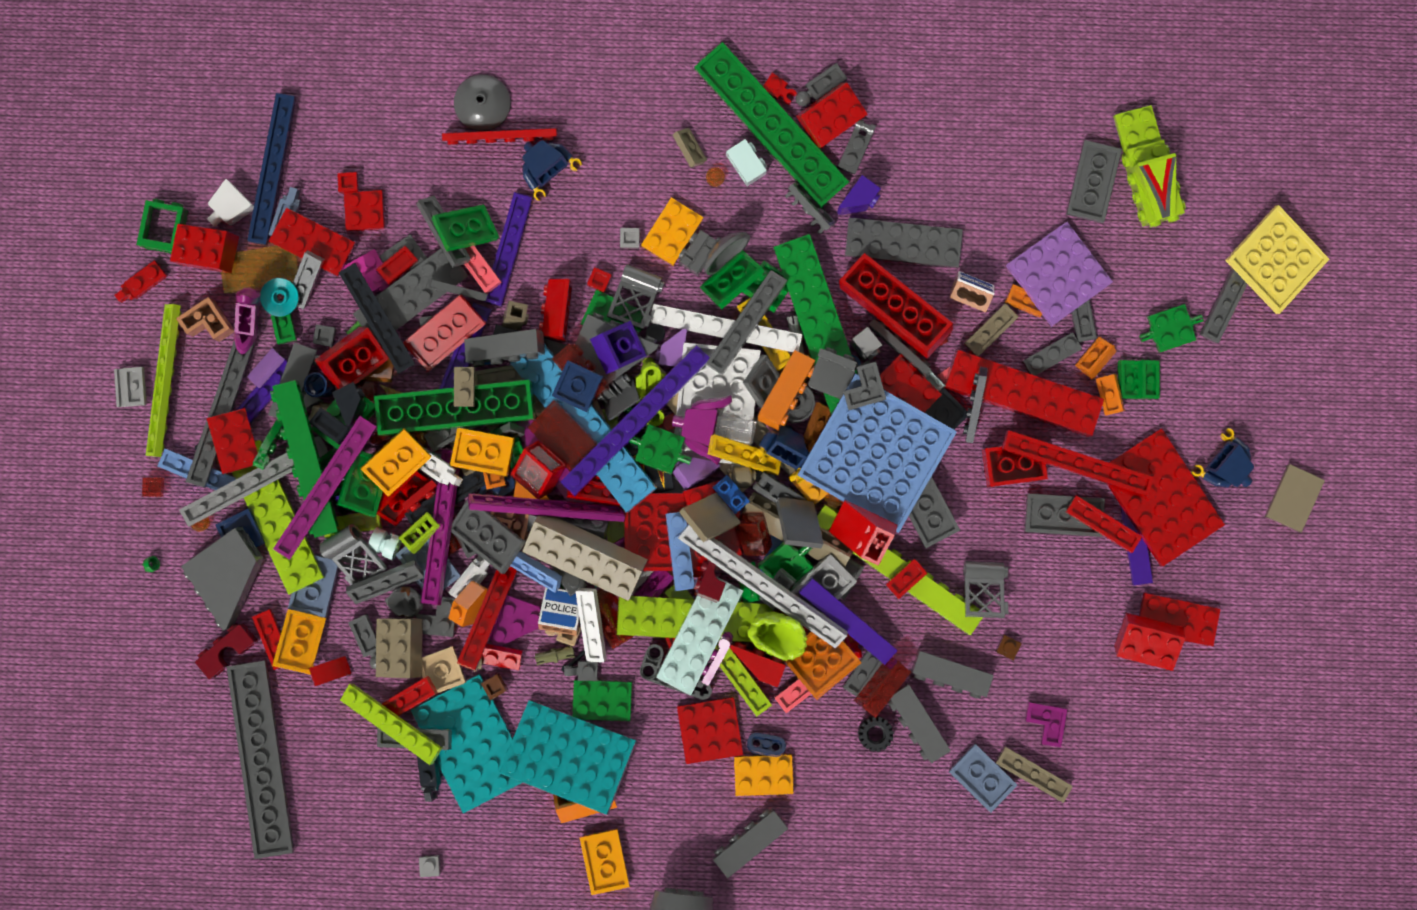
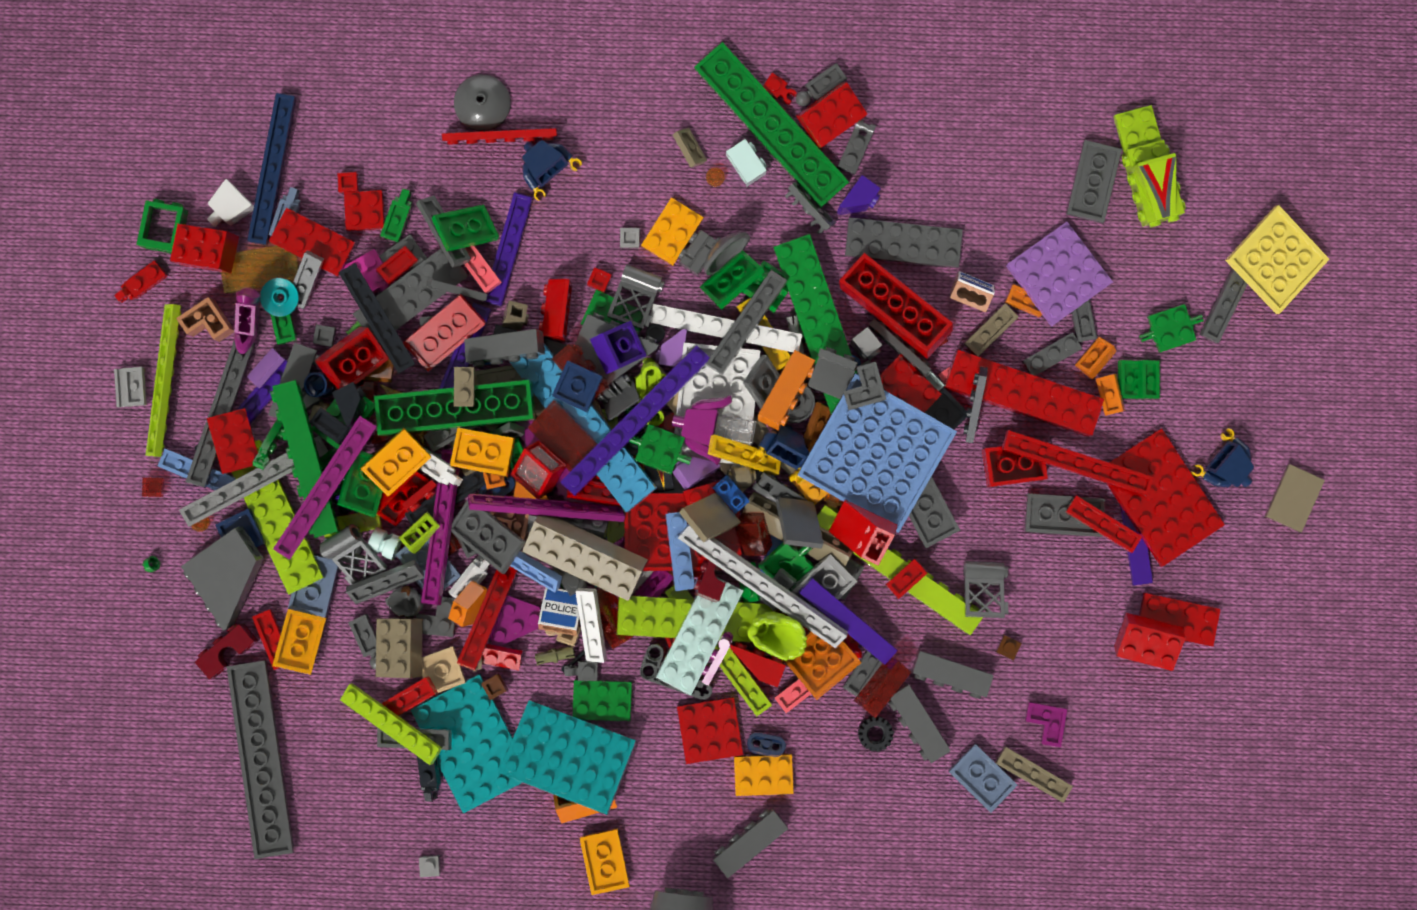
(330, 671): red slope -> none
(397, 217): none -> green hinge

